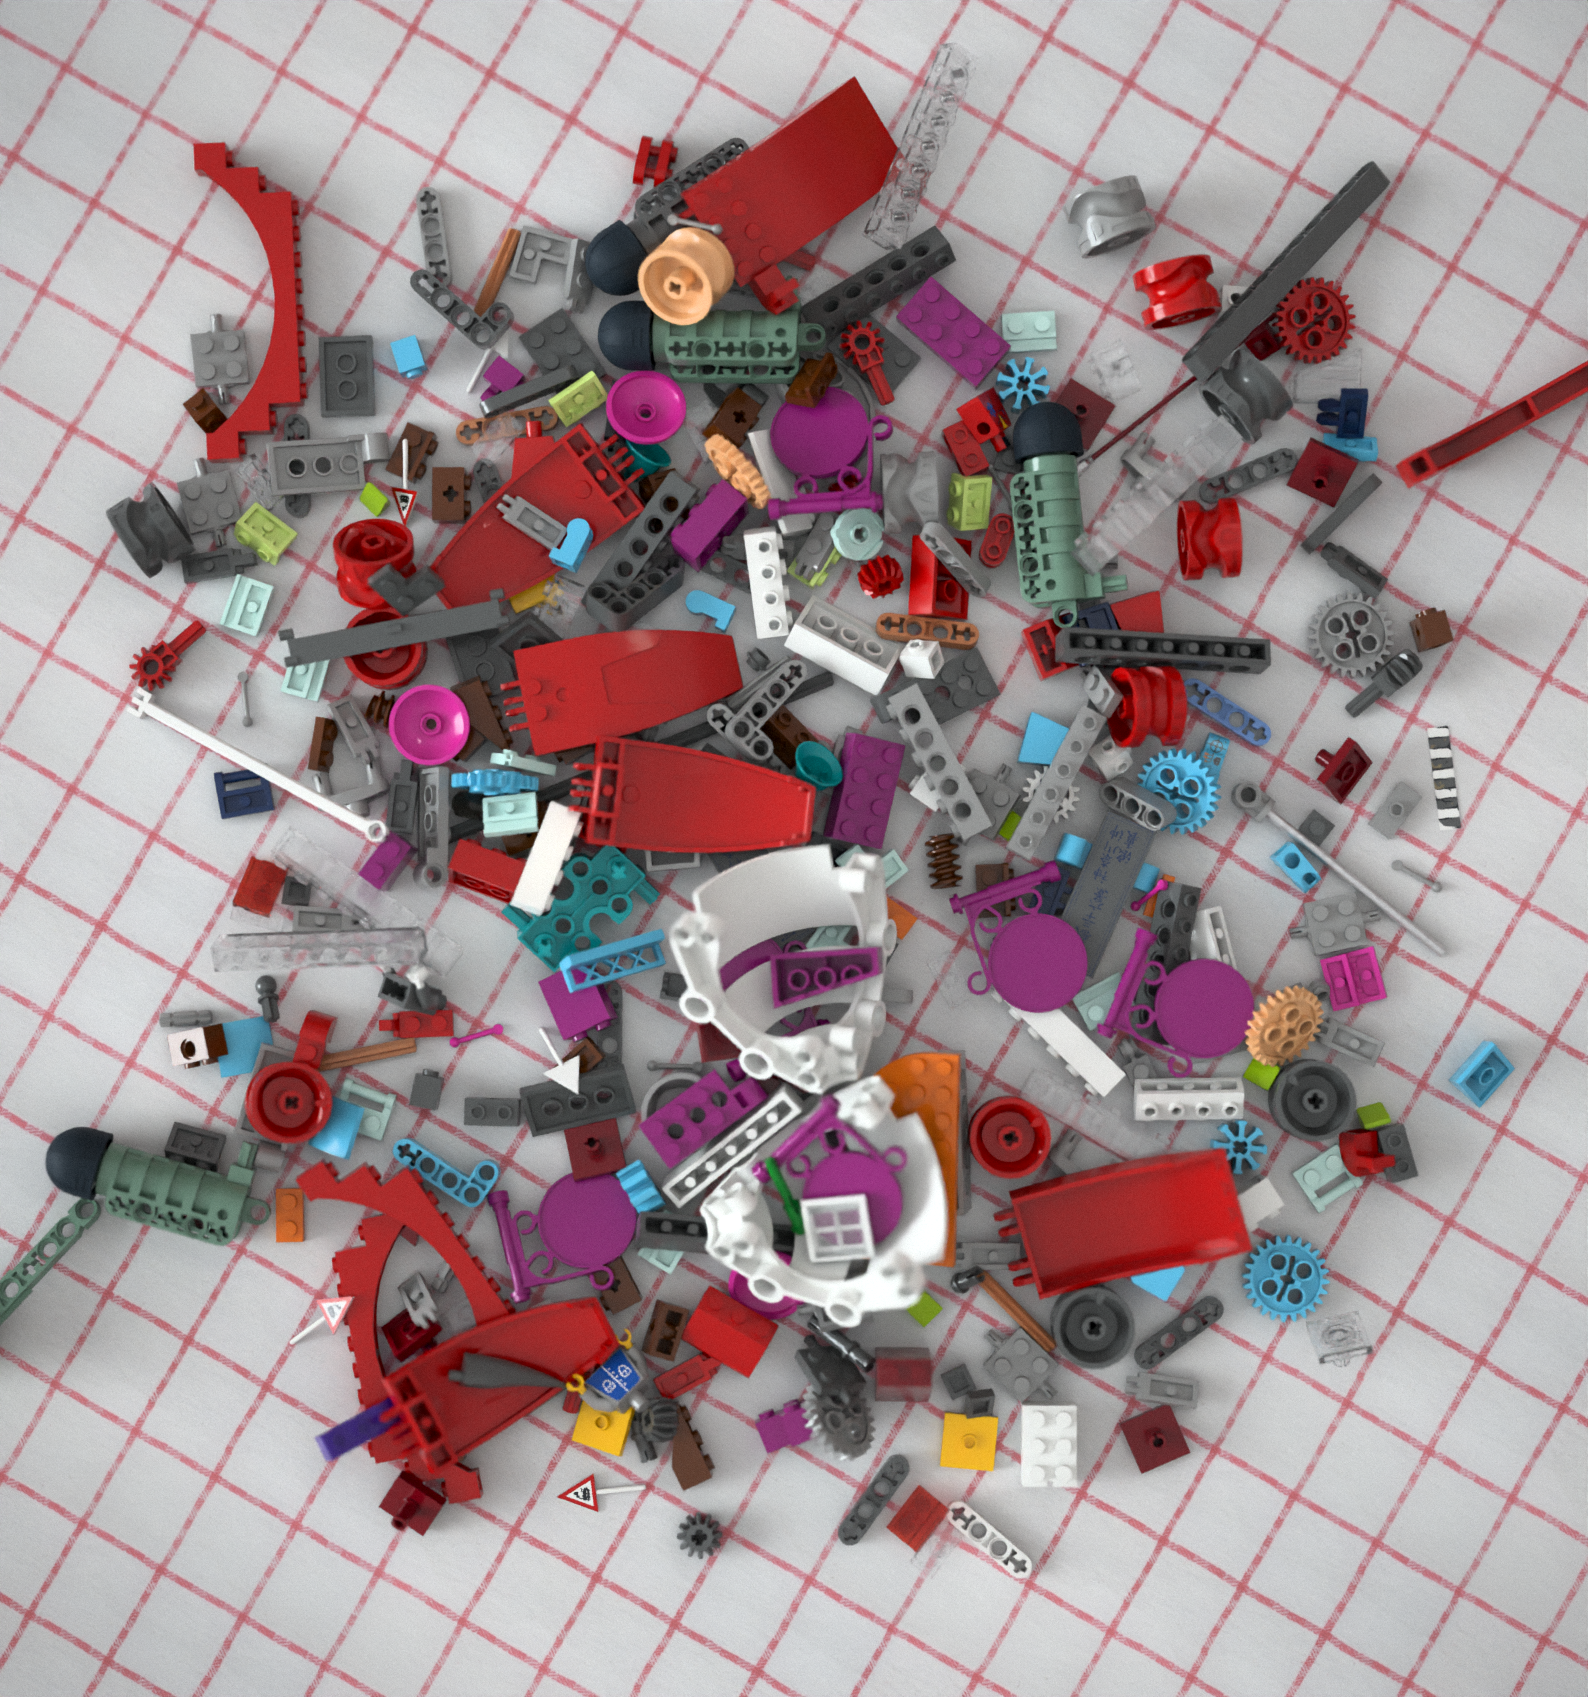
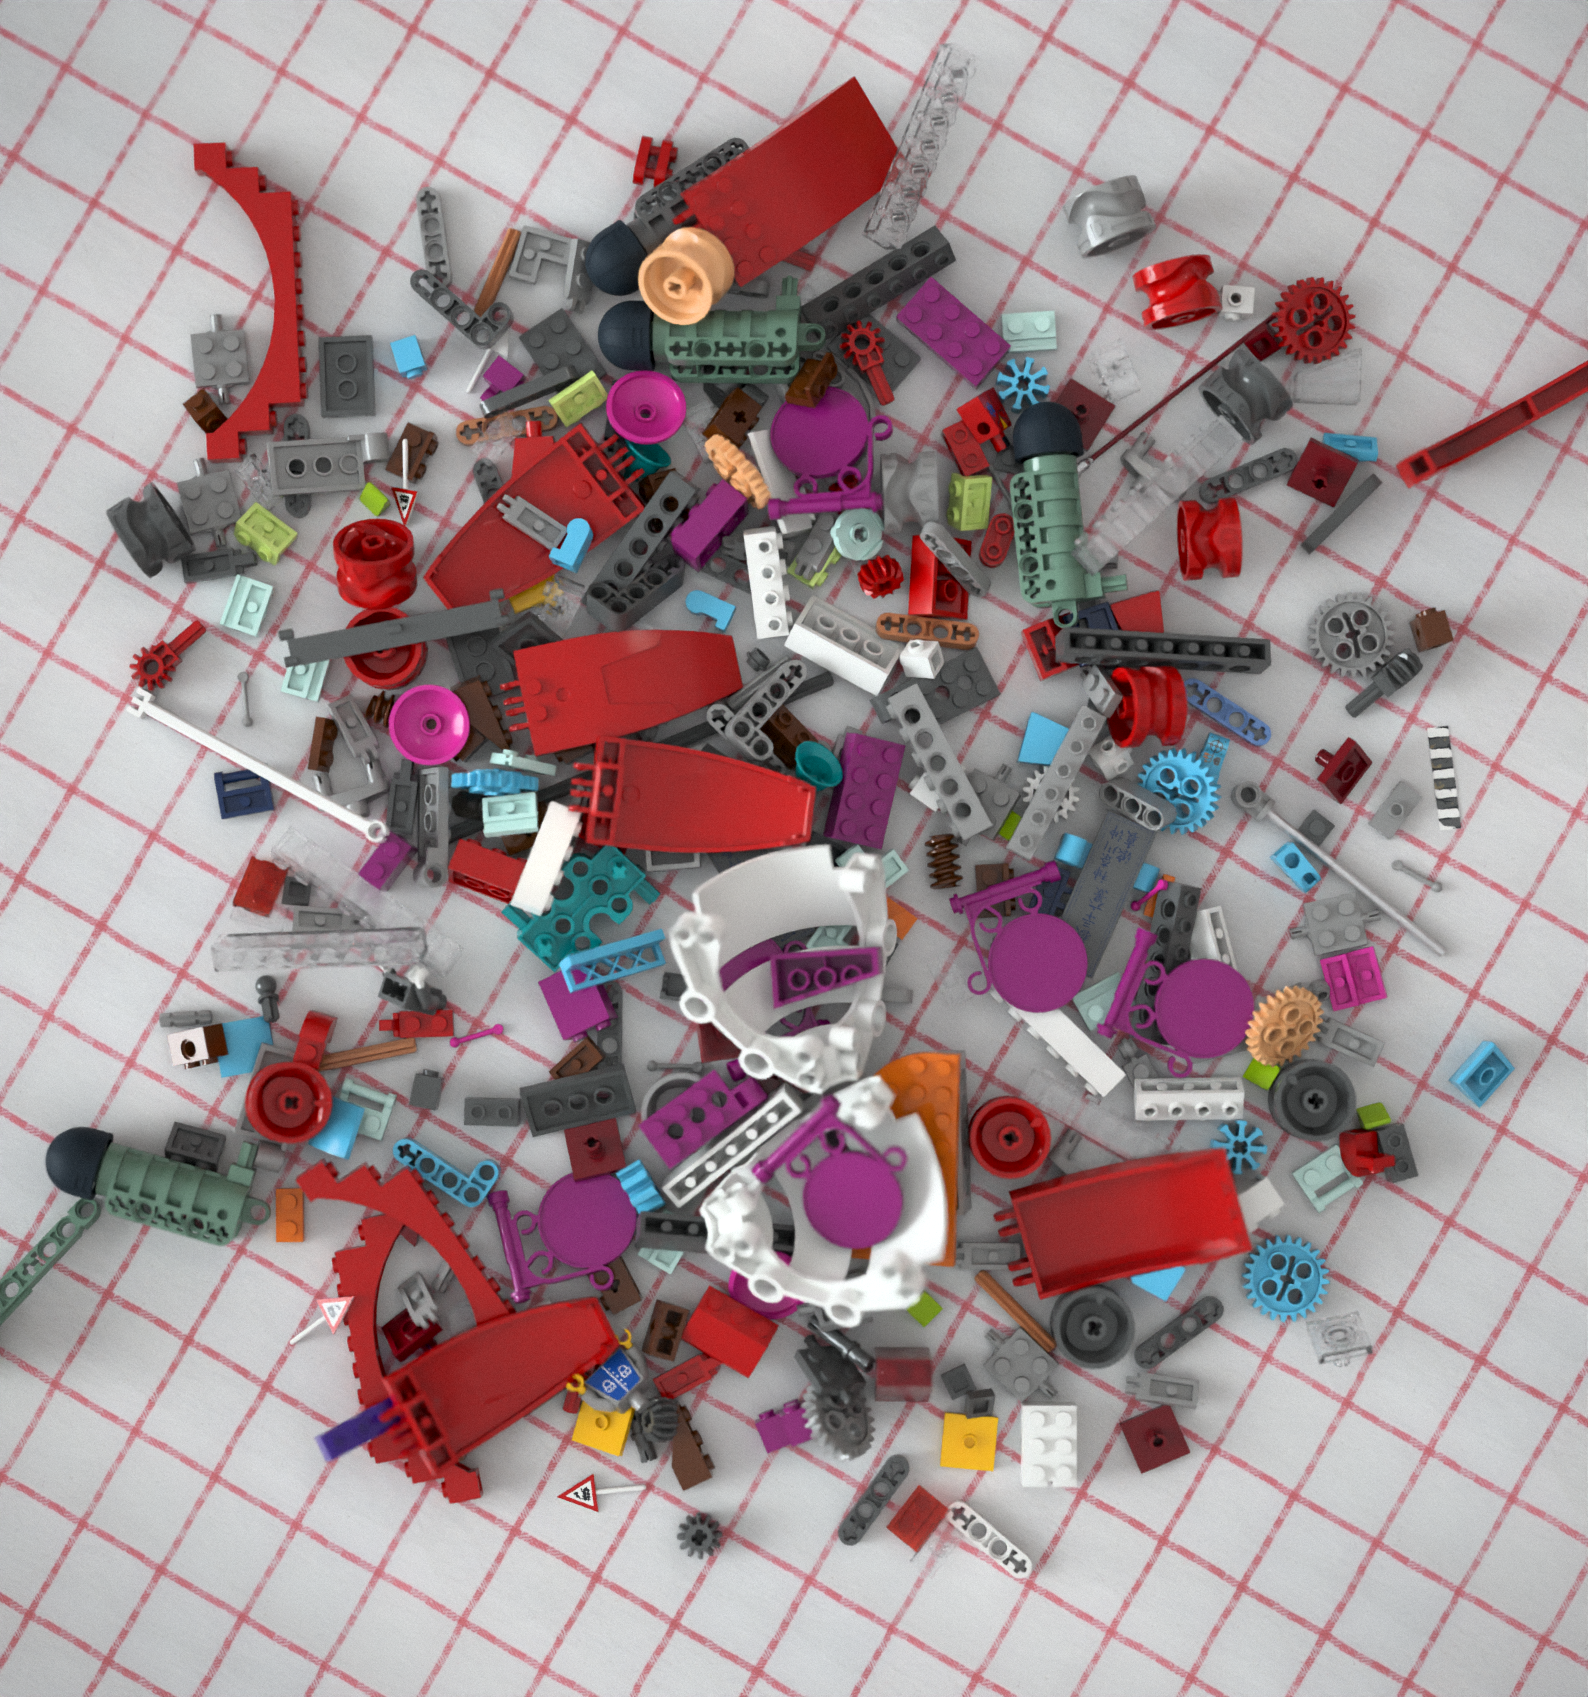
(406, 593): dark grey plate -> none
(412, 1504): dark red tile -> none
(443, 481): reddish brown brick -> none
(492, 1372): dark grey piece -> none
(565, 1073): white piece -> none
(673, 219): light grey hinge -> none
(773, 290): red brick -> none
(791, 1205): green pin -> none
(838, 1228): clear piece -> none
(962, 1282): dark grey pin -> none
(1285, 271): dark grey beam -> none
(1350, 409): dark blue hinge -> none
(1353, 569): dark grey hinge -> none

